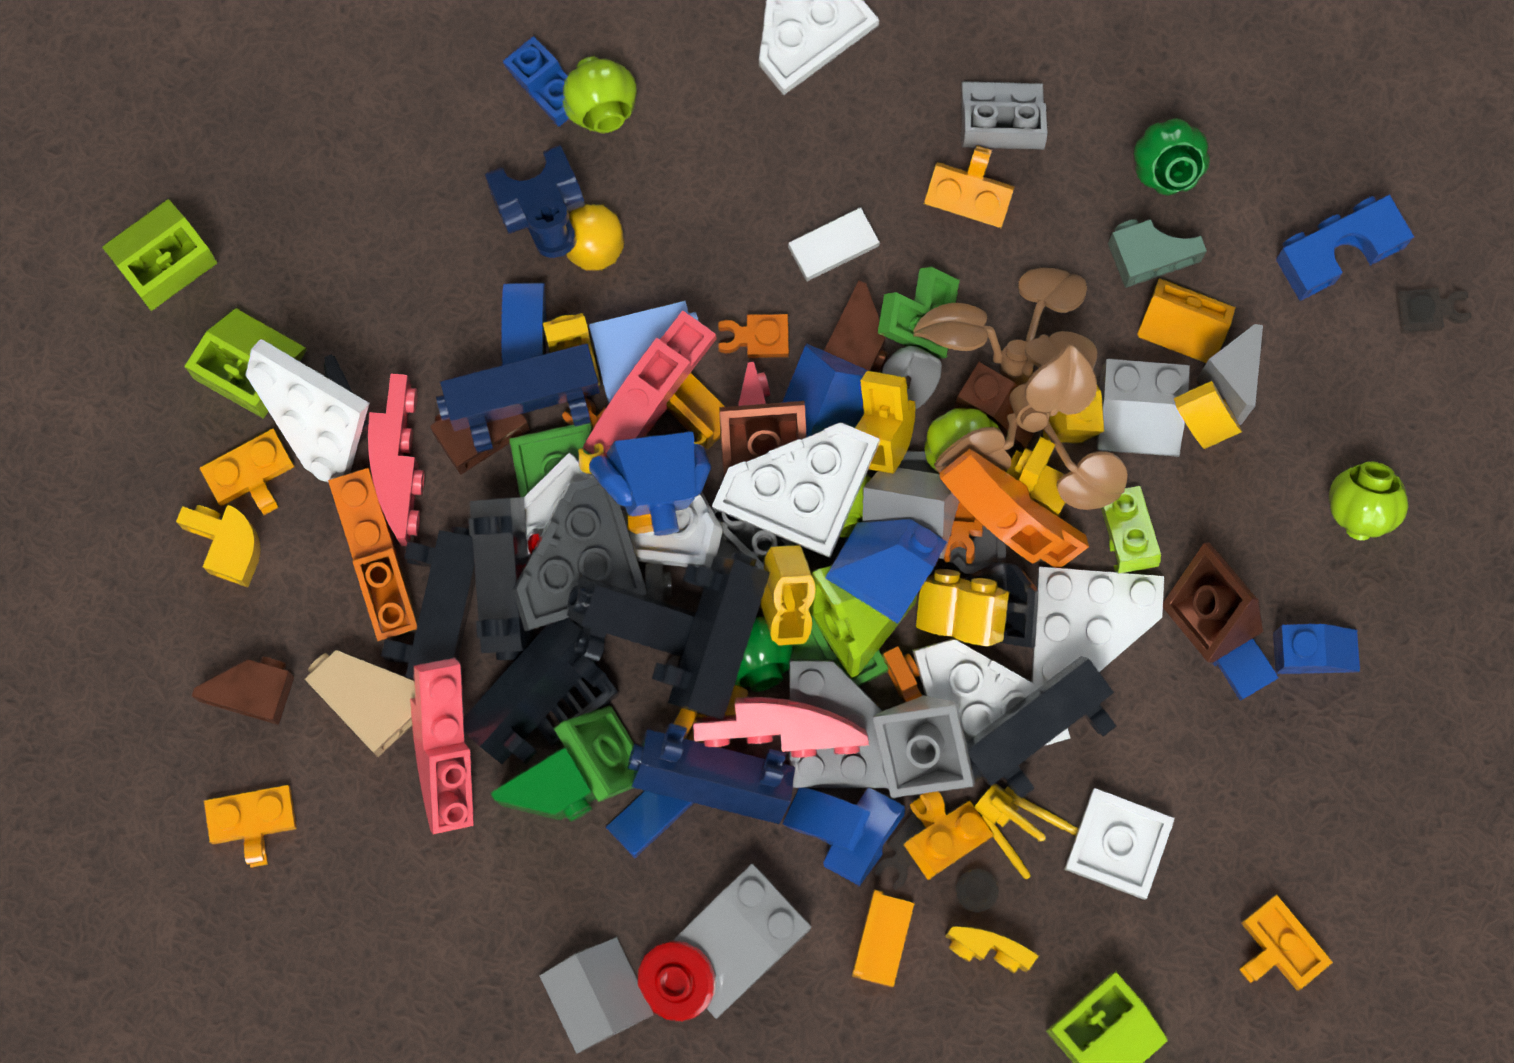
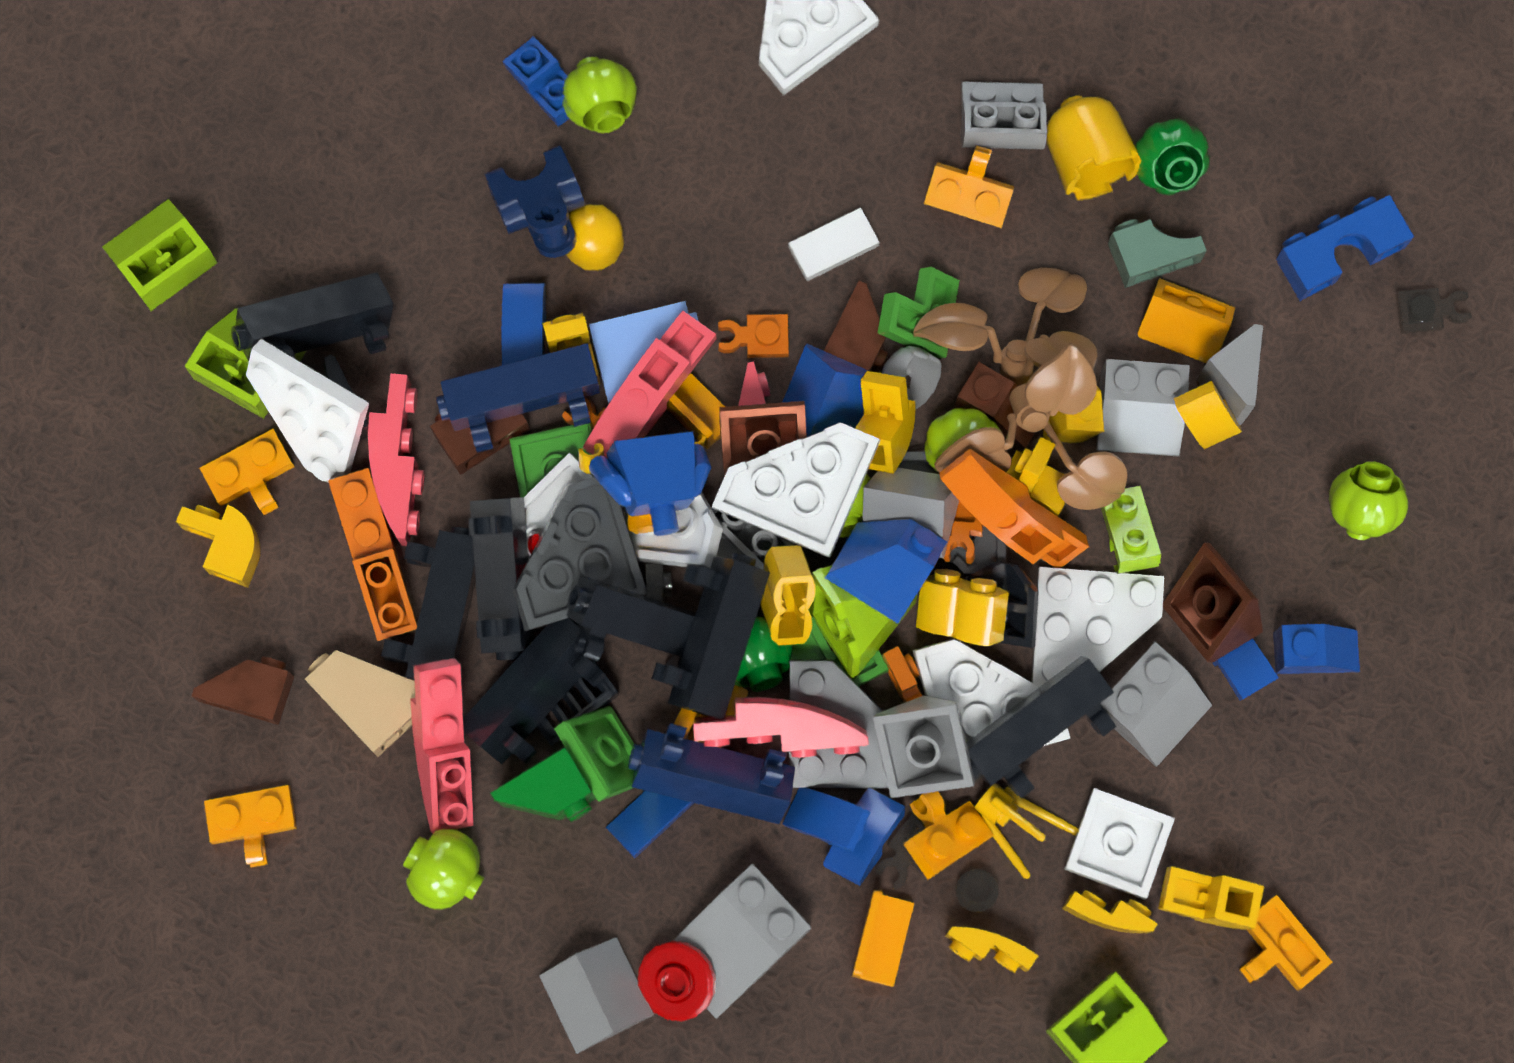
(318, 317): none -> black brick
(443, 869): none -> lime plant
(1090, 146): none -> yellow cylinder
(1123, 917): none -> yellow slope
(1156, 704): none -> light grey slope
(1211, 899): none -> yellow brick

